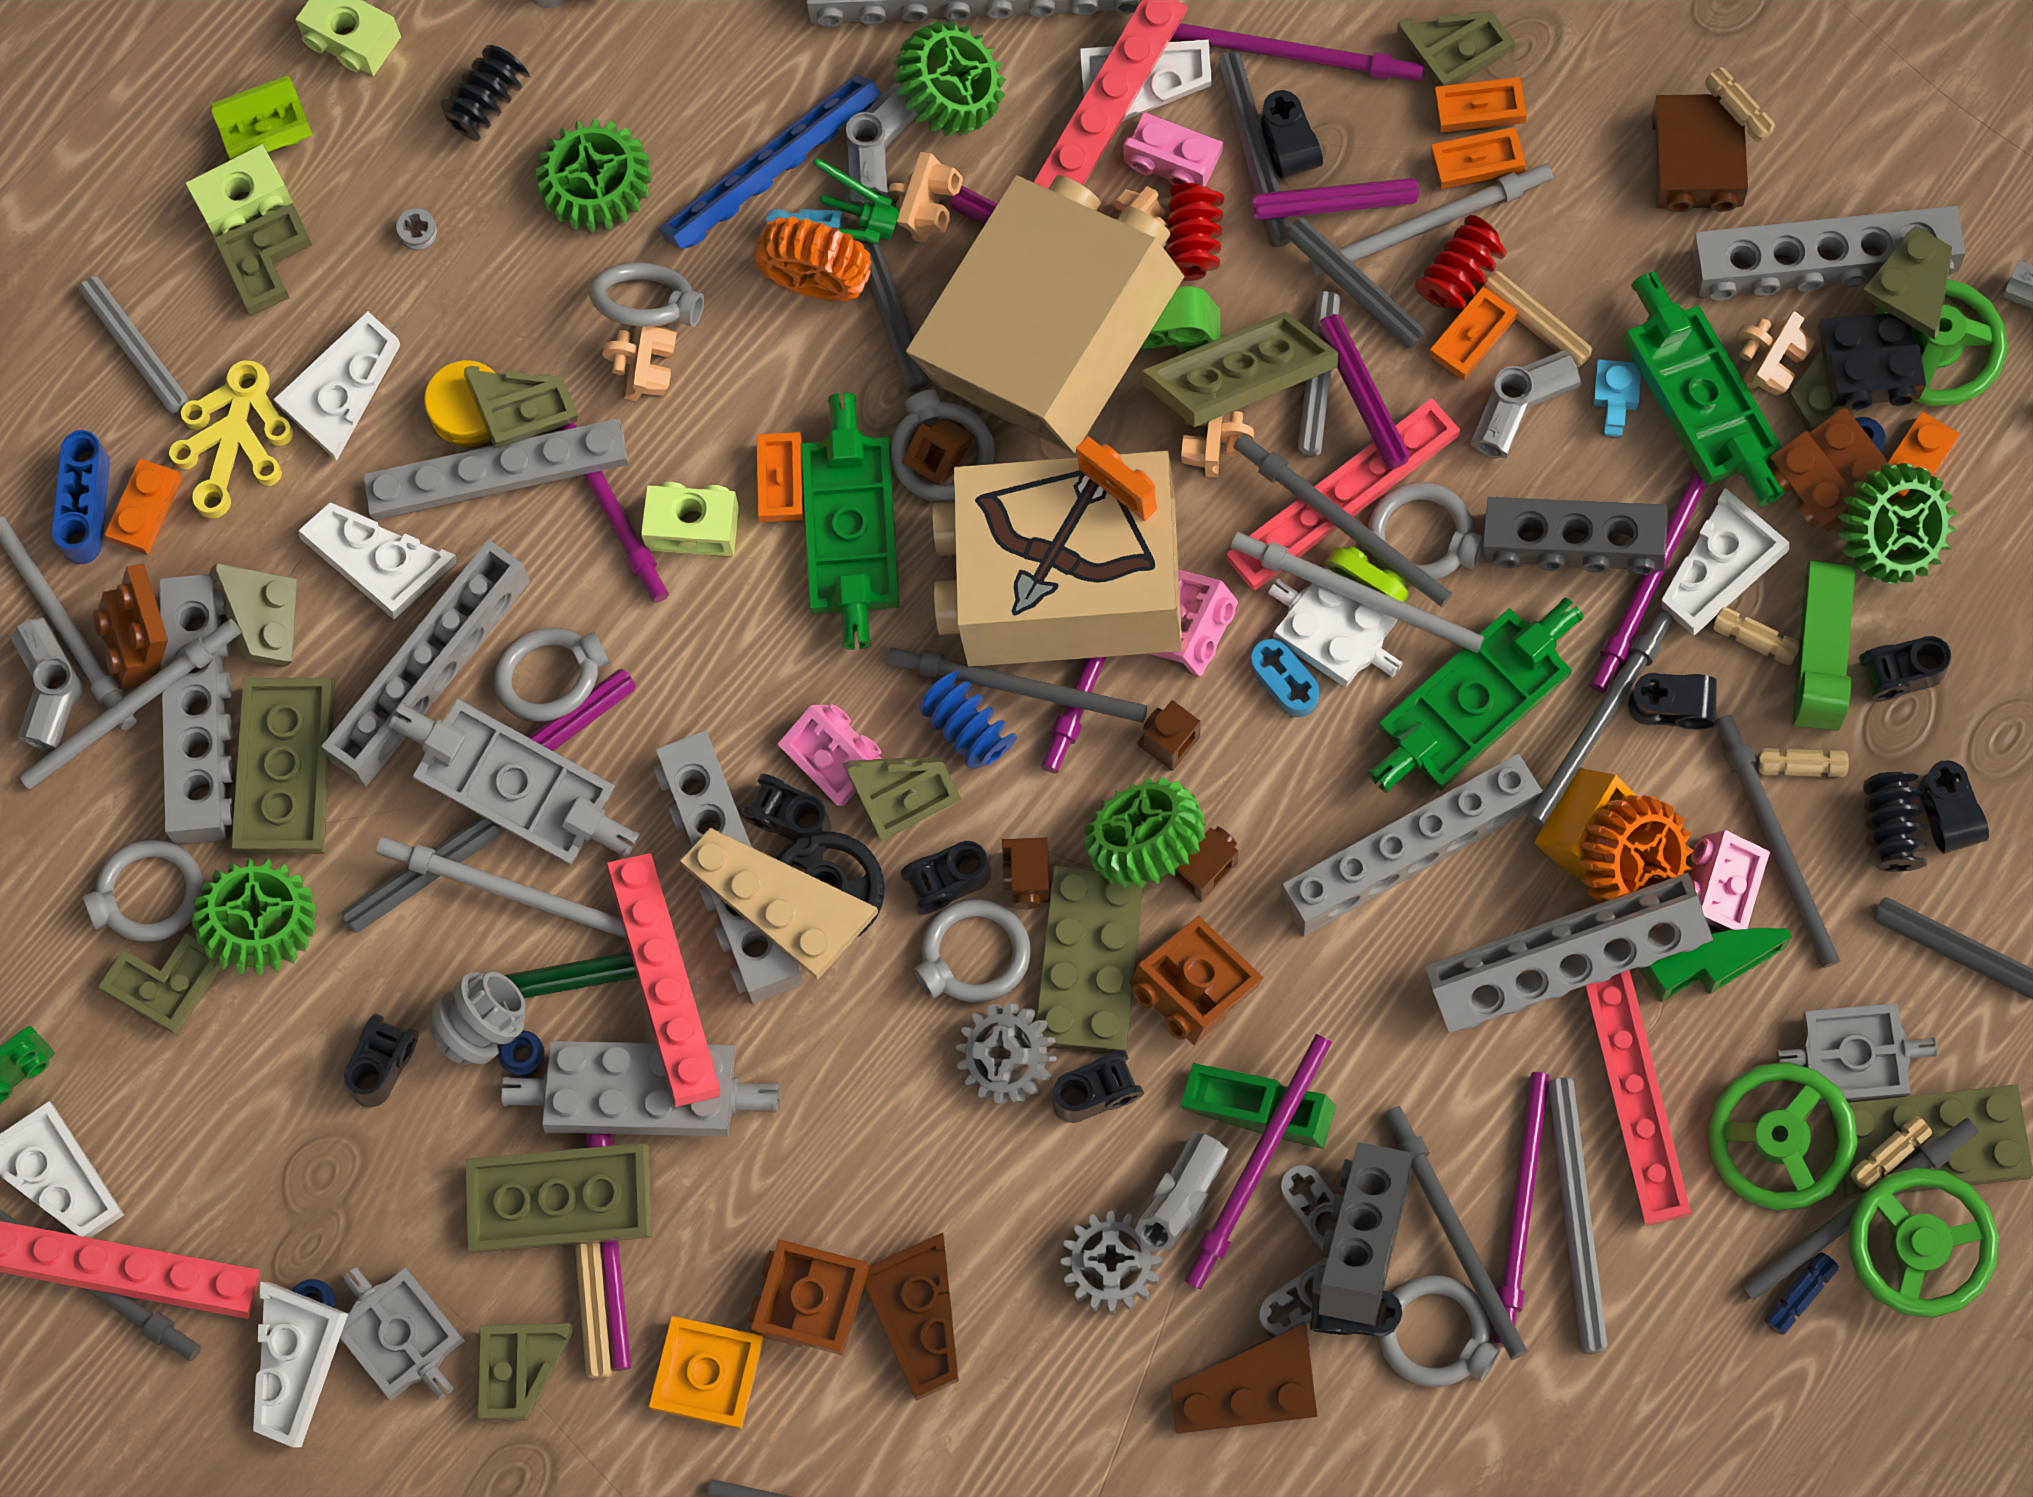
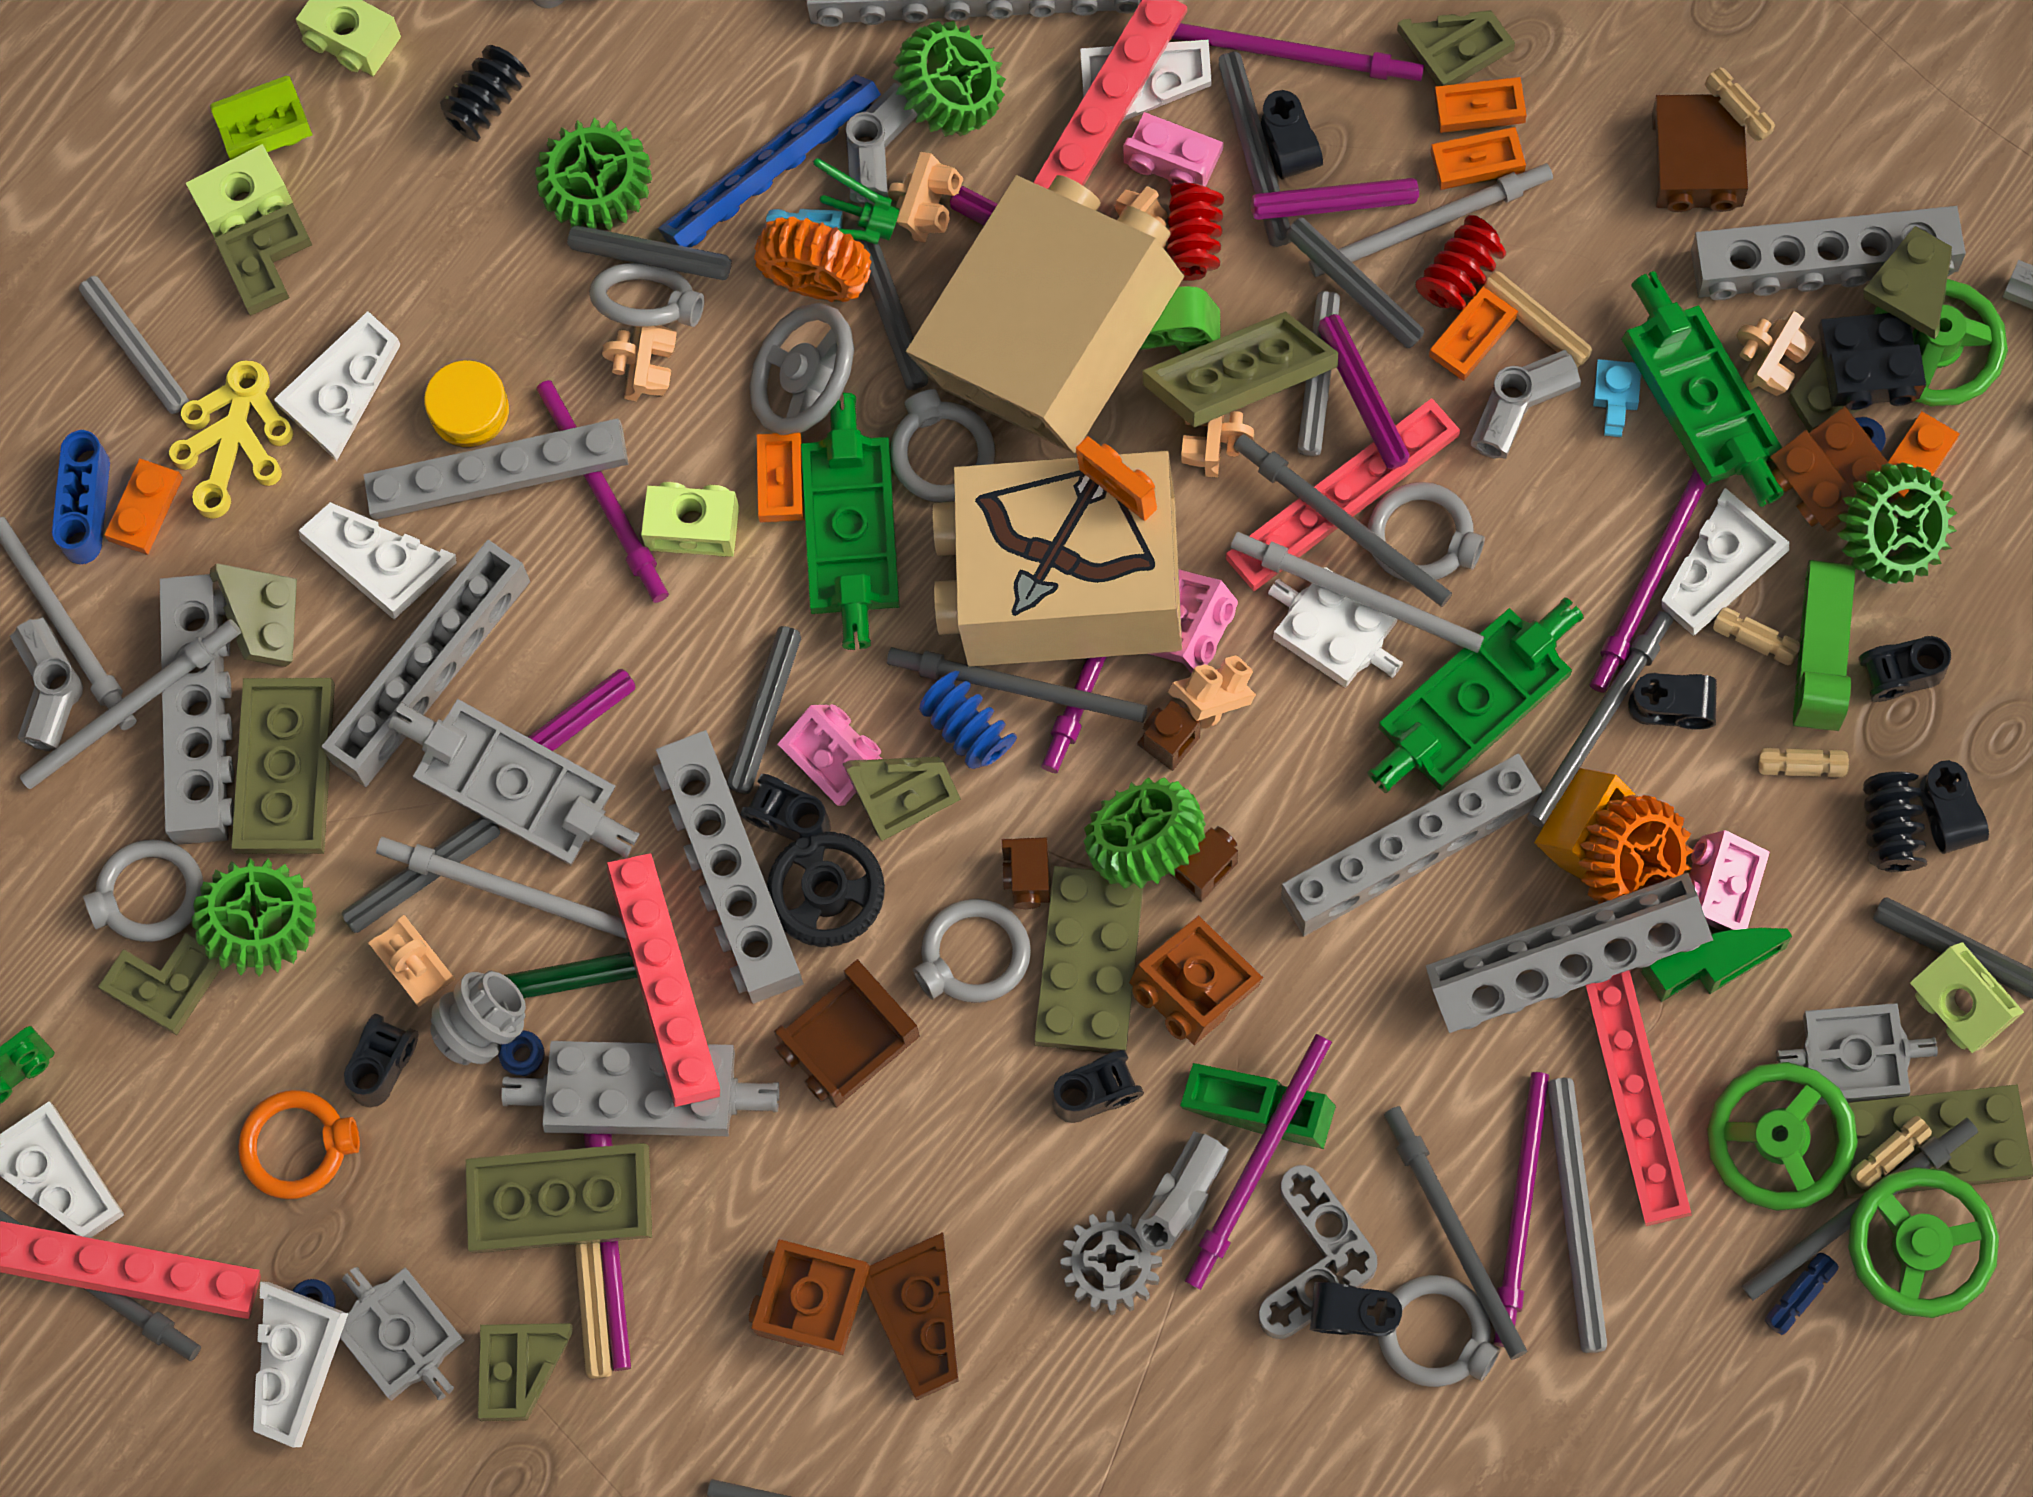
(131, 629): dark orange plate -> none
(339, 1139): none -> orange piece
(406, 219): light grey bush -> none
(411, 961): none -> light nougat hips
(519, 404): olive wing -> none
(588, 653): light grey piece -> none
(649, 252): none -> dark grey axle
(706, 1372): light orange plate -> none
(764, 710): none -> dark grey axle
(783, 903): tan wing -> none
(808, 372): none -> light grey piece
(846, 1036): none -> reddish brown panel
(937, 450): reddish brown brick -> none
(943, 876): black piece -> none
(1002, 1070): light grey gear -> none
(1214, 690): none -> light nougat hips
(1250, 1388): reddish brown wing -> none
(1292, 671): dark azure beam -> none
(1355, 566): lime plate -> none
(1364, 1233): dark grey brick -> none
(1557, 518): dark grey brick -> none
(1742, 761): dark grey bar -> none
(1991, 1008): none -> yellowish green brick

